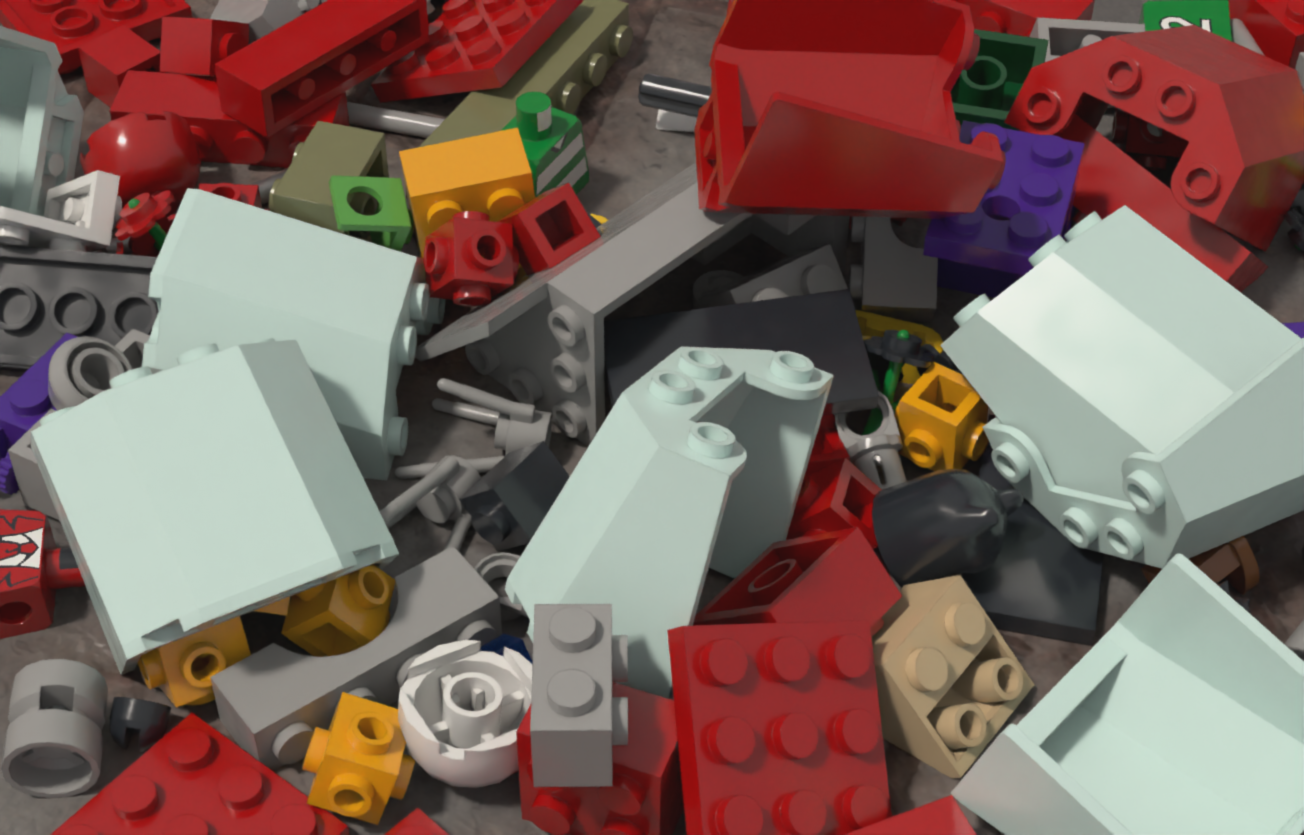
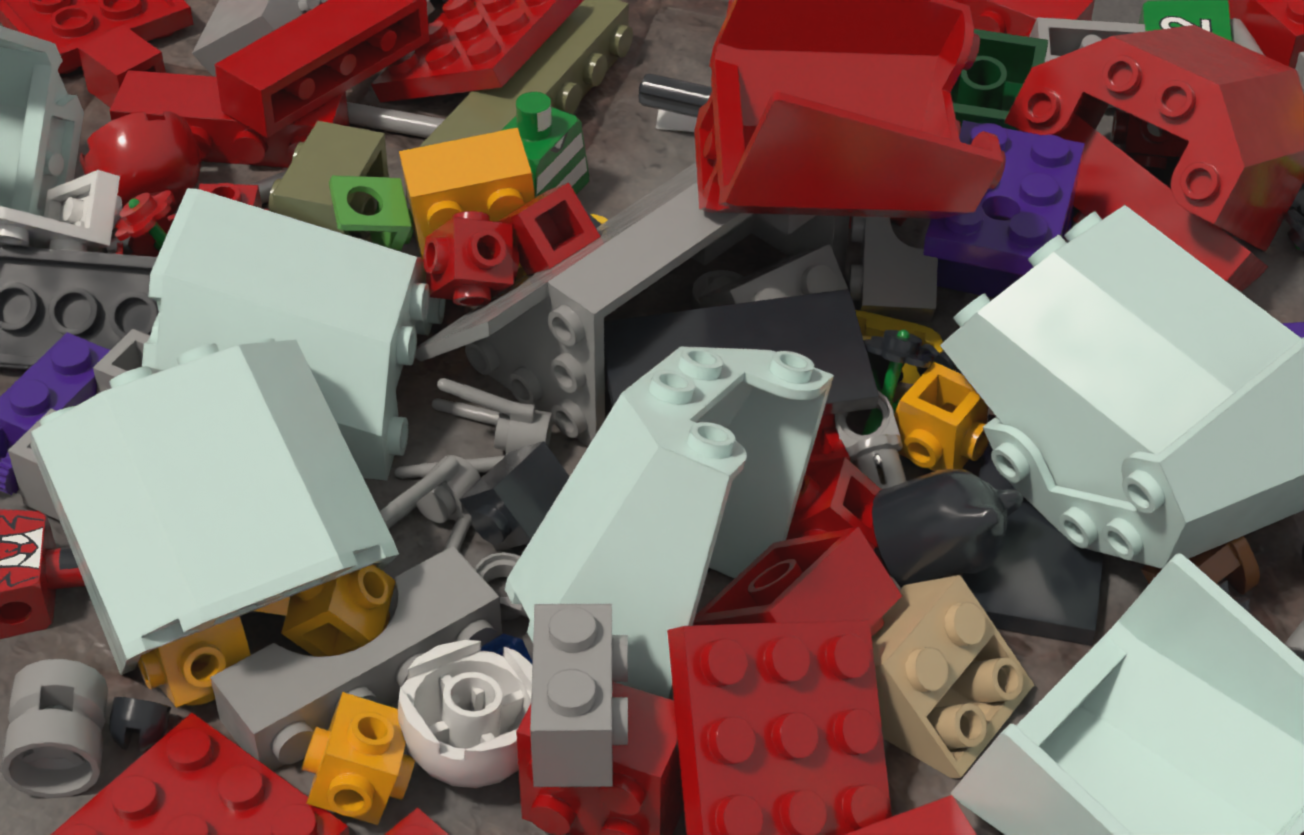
(83, 370): light grey cone -> none
(198, 43): red brick -> none

